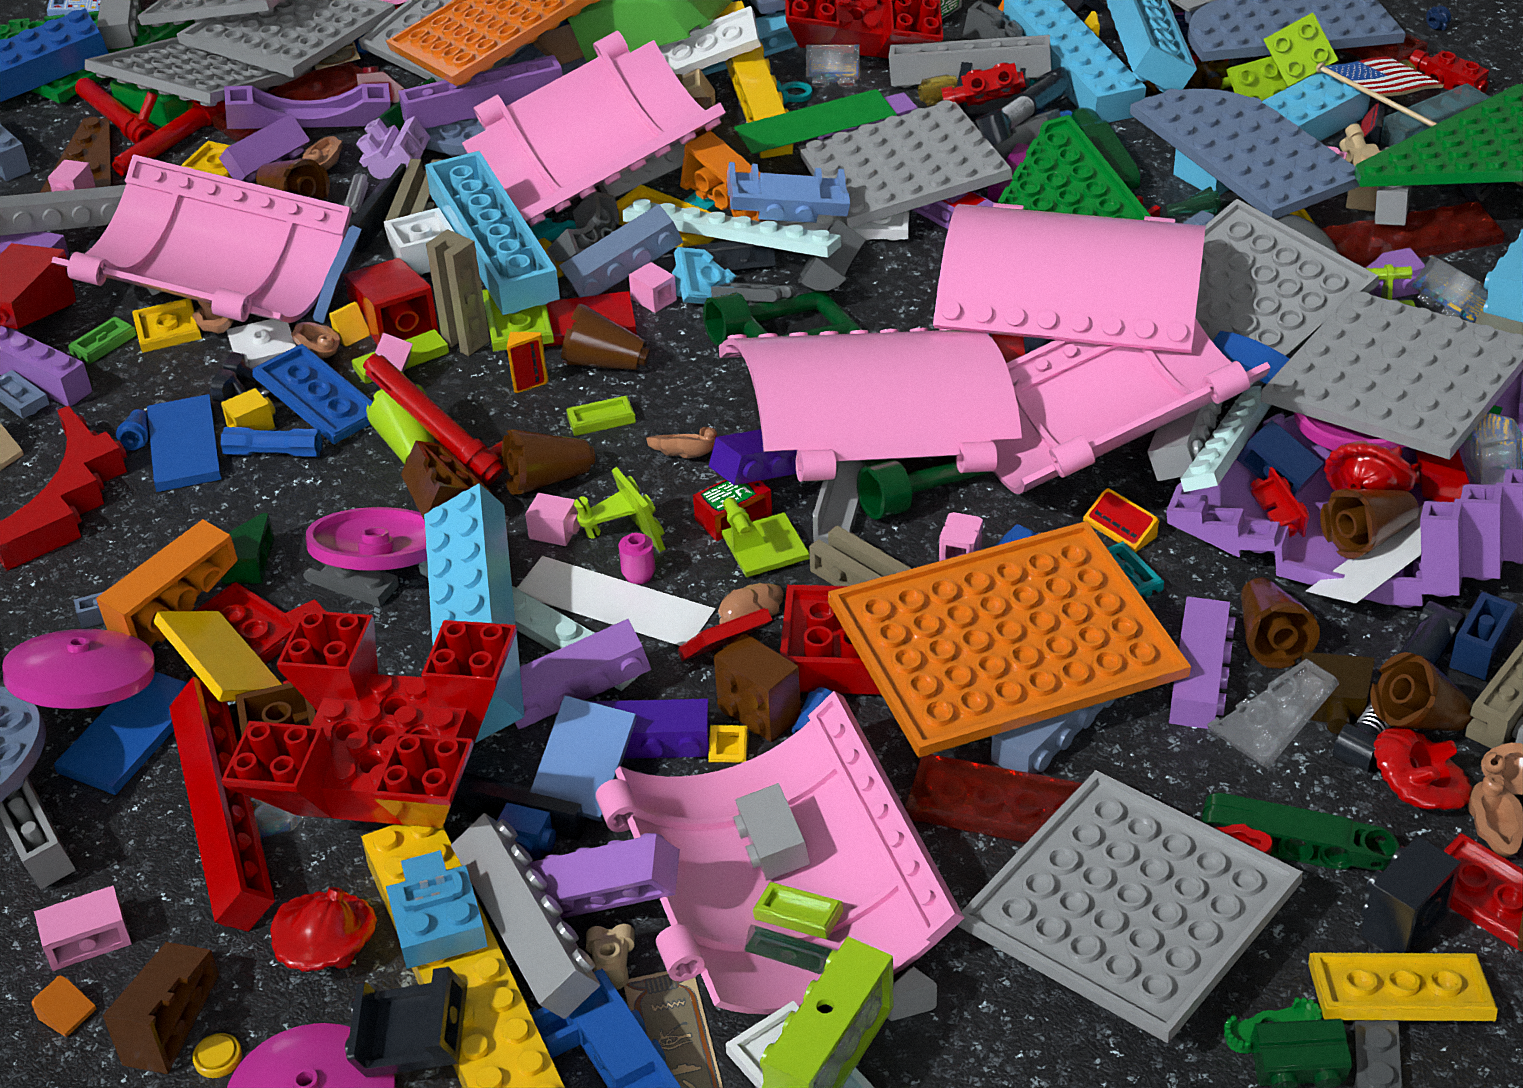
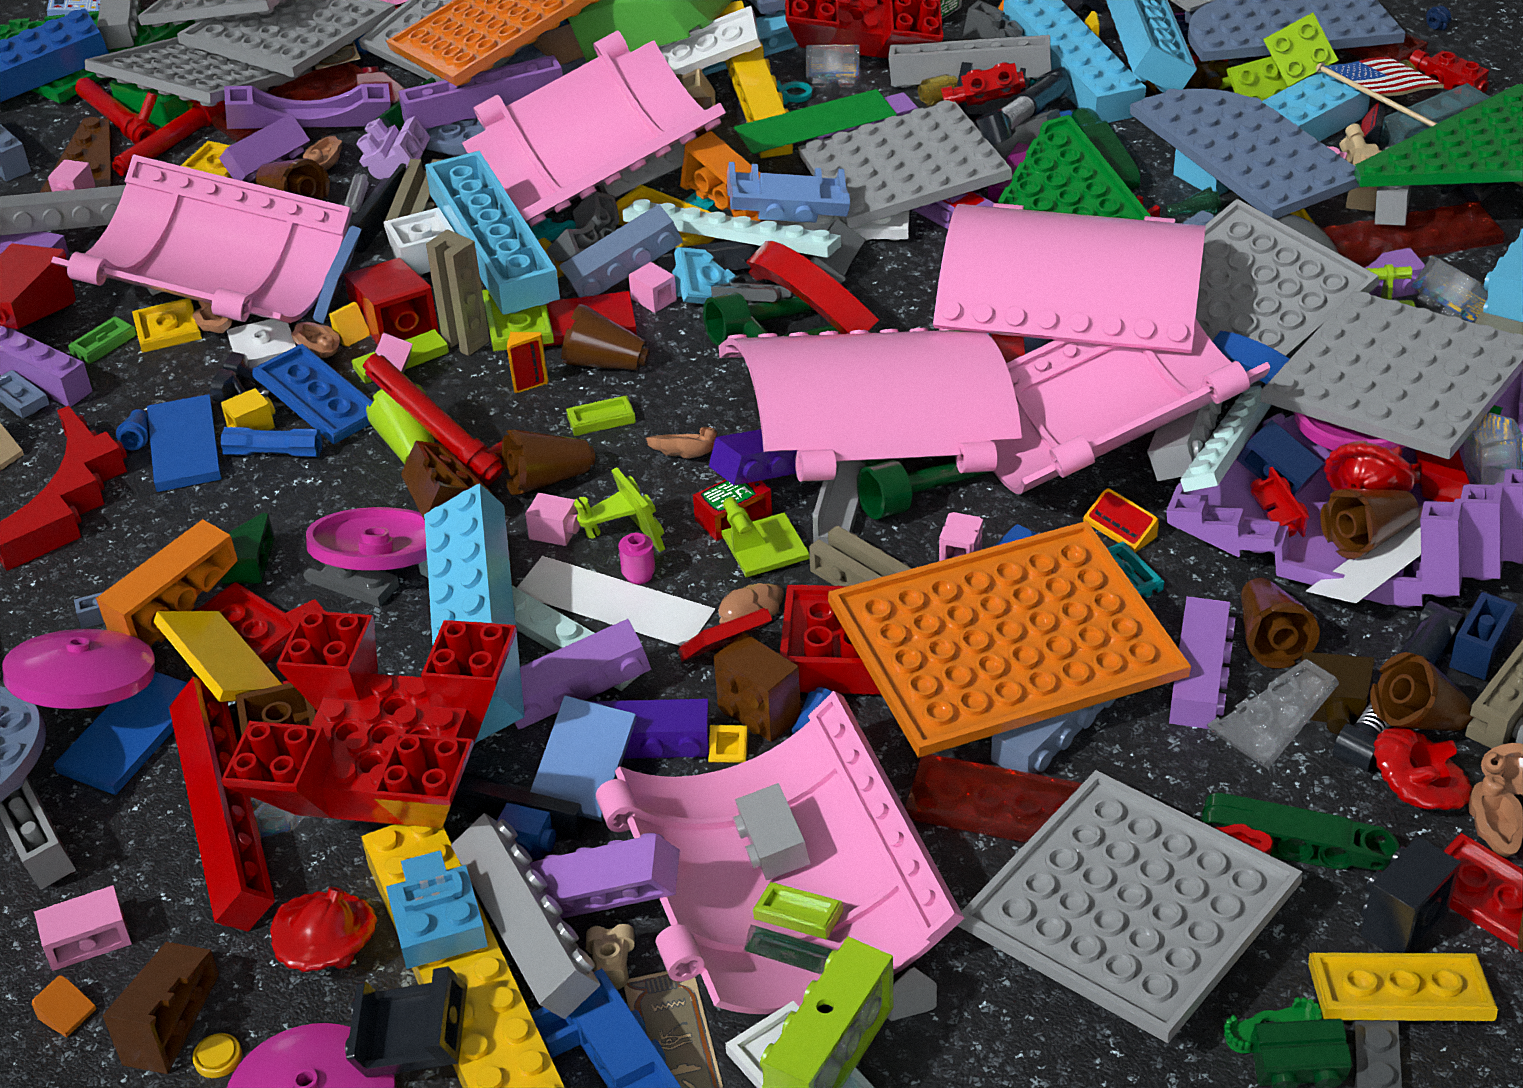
(812, 285): none -> red arch

